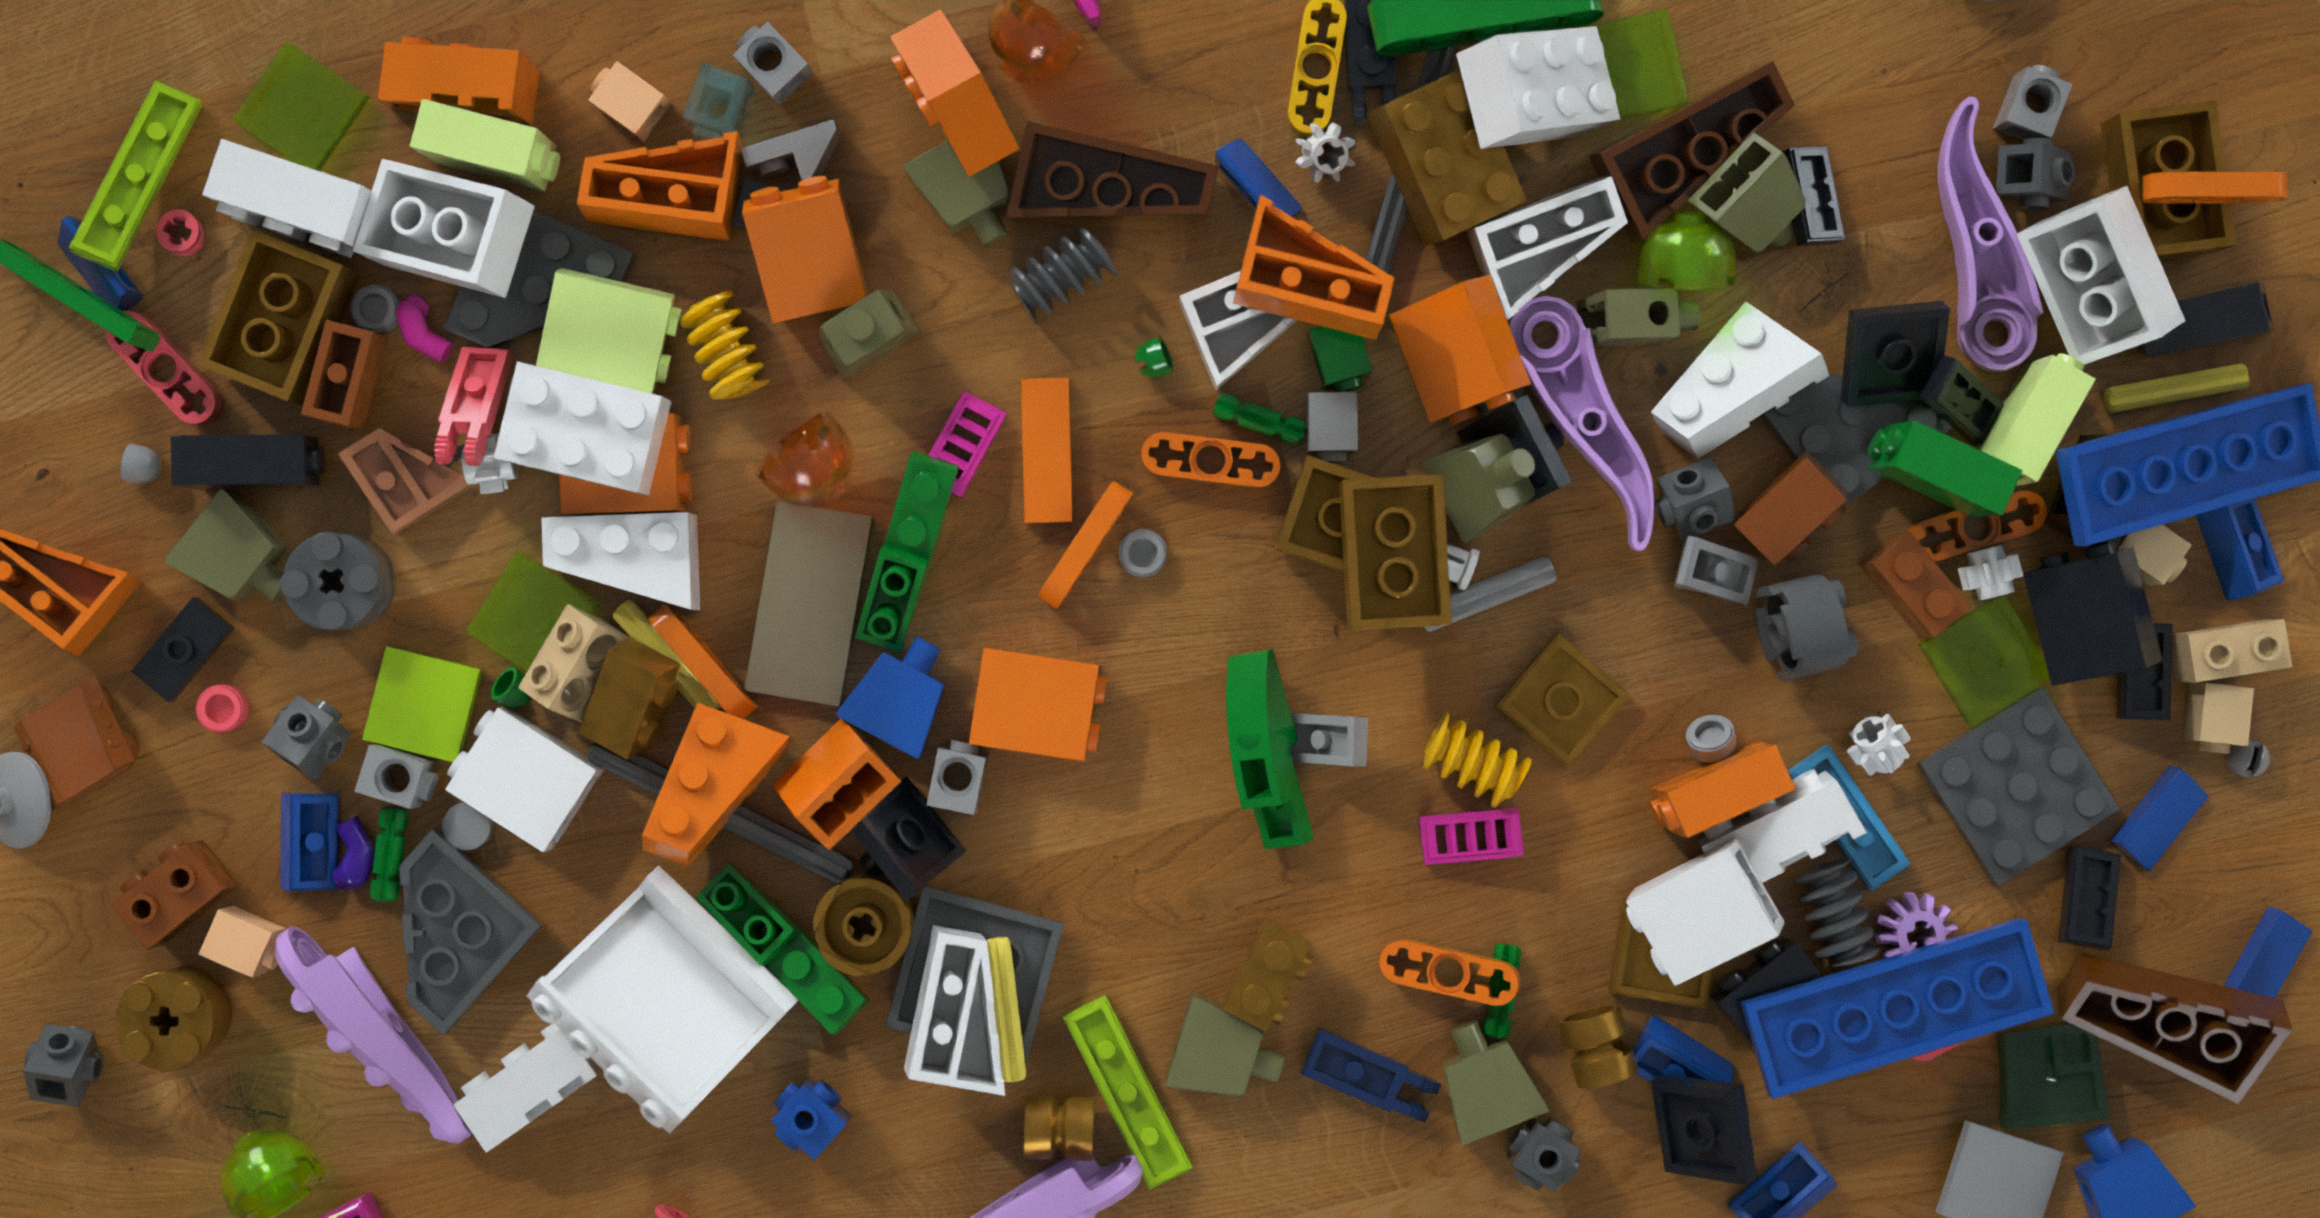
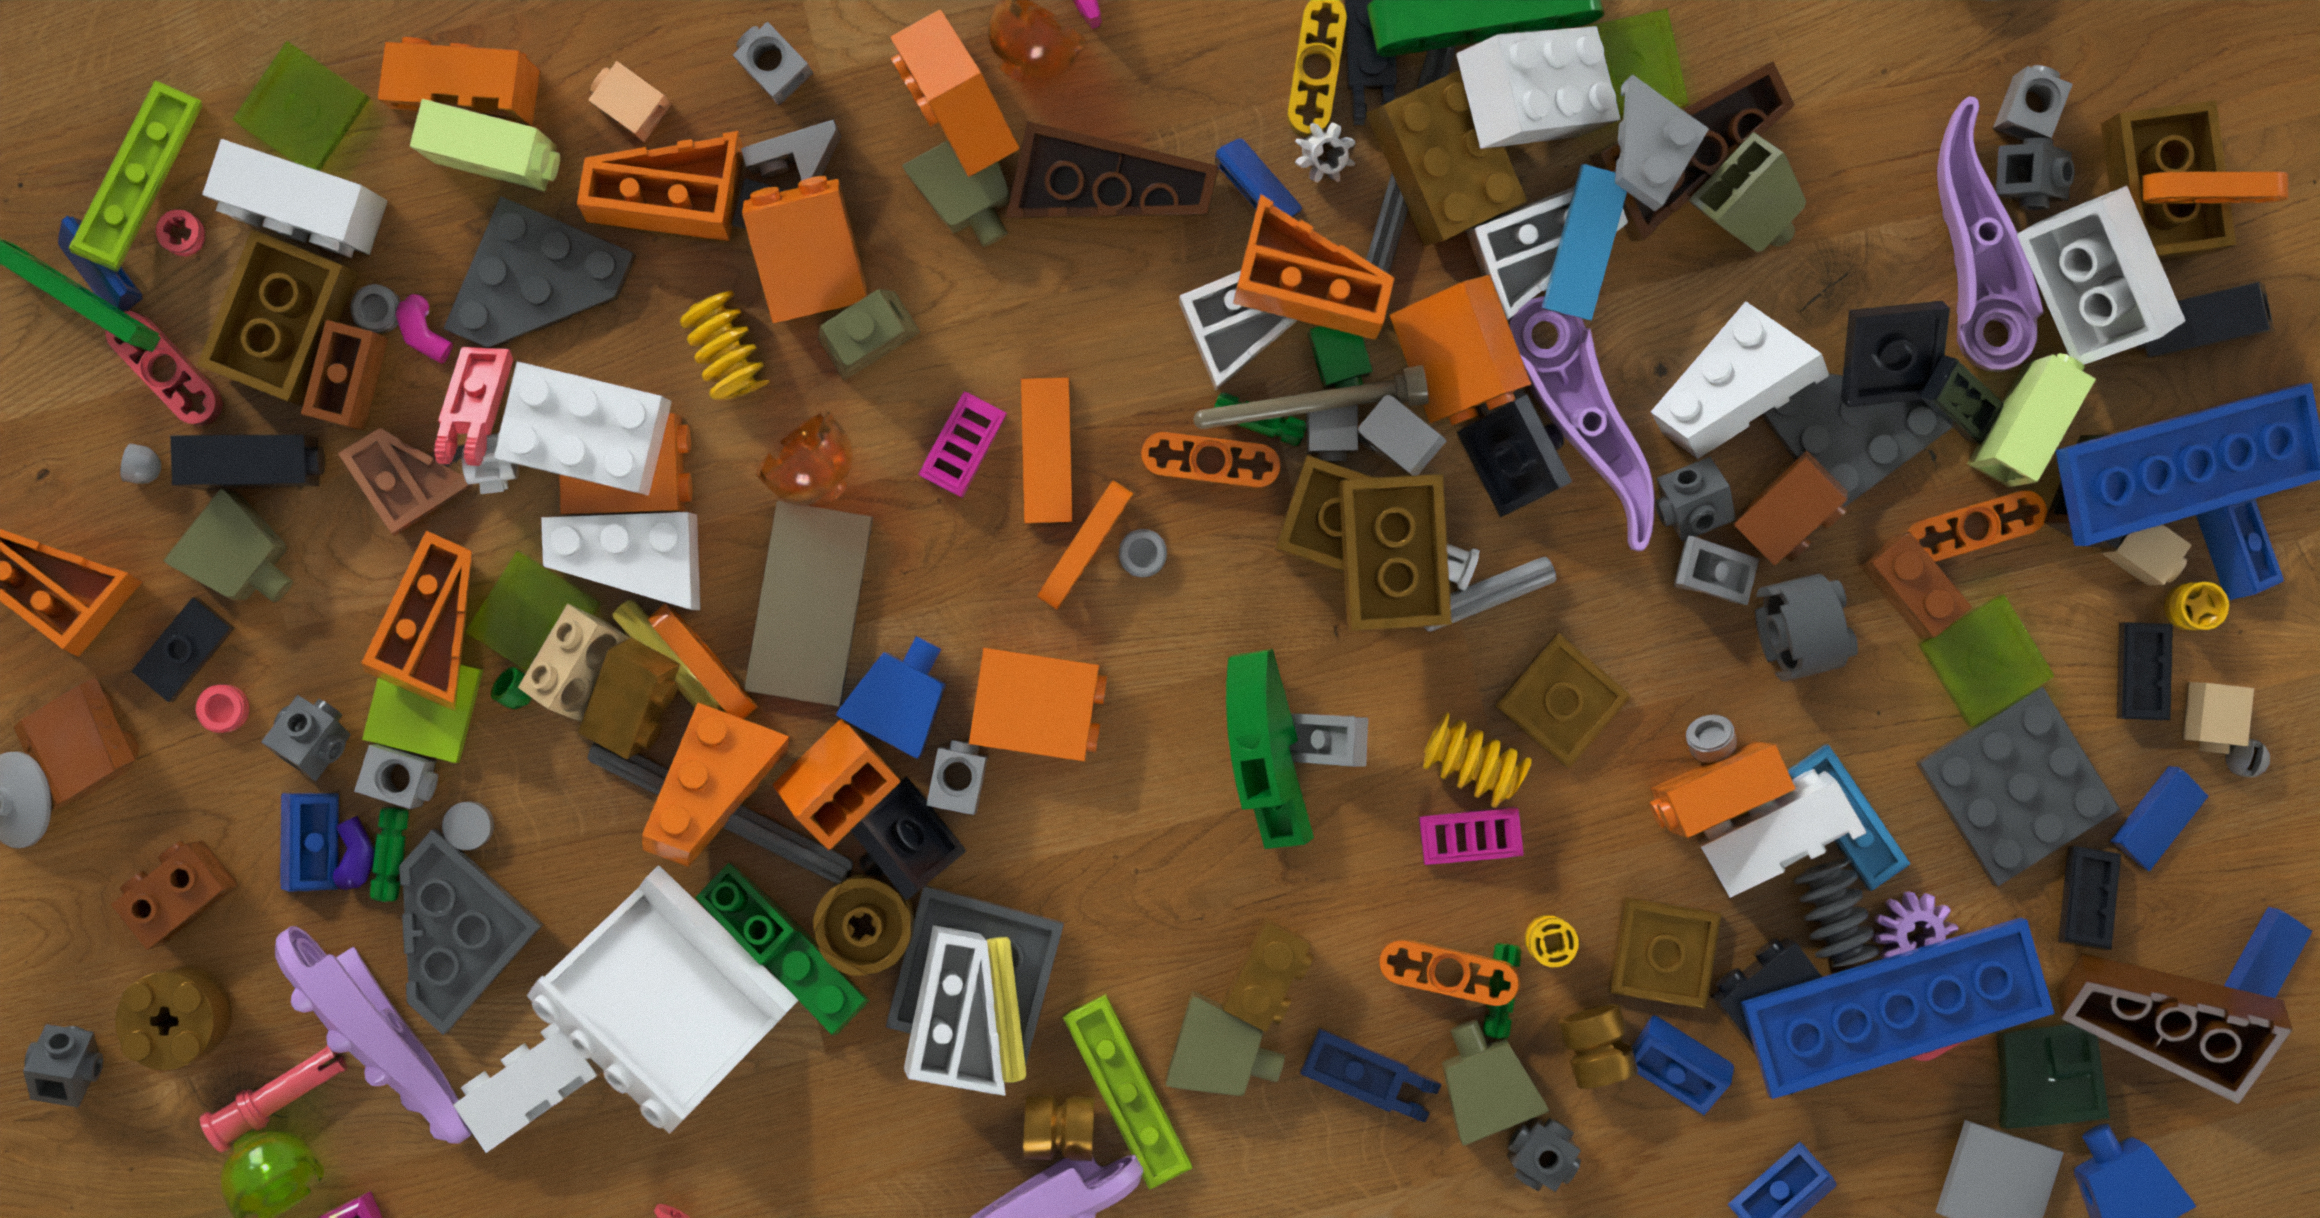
(242, 941): light nougat brick -> none
(253, 1109): none -> coral pin
(311, 584): dark grey brick -> none
(425, 623): none -> orange wedge
(444, 228): white brick -> none
(523, 777): white brick -> none
(608, 330): yellowish green brick -> none
(716, 86): clear light blue brick -> none
(806, 1133): blue brick -> none
(907, 551): green slope -> none
(1061, 272): dark grey piece -> none
(1156, 357): green hinge -> none
(1399, 436): none -> light grey slope
(1405, 387): none -> dark tan piece
(1483, 483): olive torso -> none
(1544, 935): none -> yellow wheel
(1585, 243): none -> dark azure tile
(1637, 316): olive torso -> none
(1654, 143): none -> light grey wing
(1688, 255): clear neon green cylinder -> none
(1704, 912): white brick -> none
(1704, 1129): black tile -> none
(1820, 219): black plate -> none
(1879, 744): white gear -> none
(1943, 468): green brick -> none
(1990, 572): white gear -> none
(2092, 614): black brick -> none
(2176, 388): light yellow axle -> none
(2207, 607): none -> yellow wheel
(2230, 650): tan brick -> none

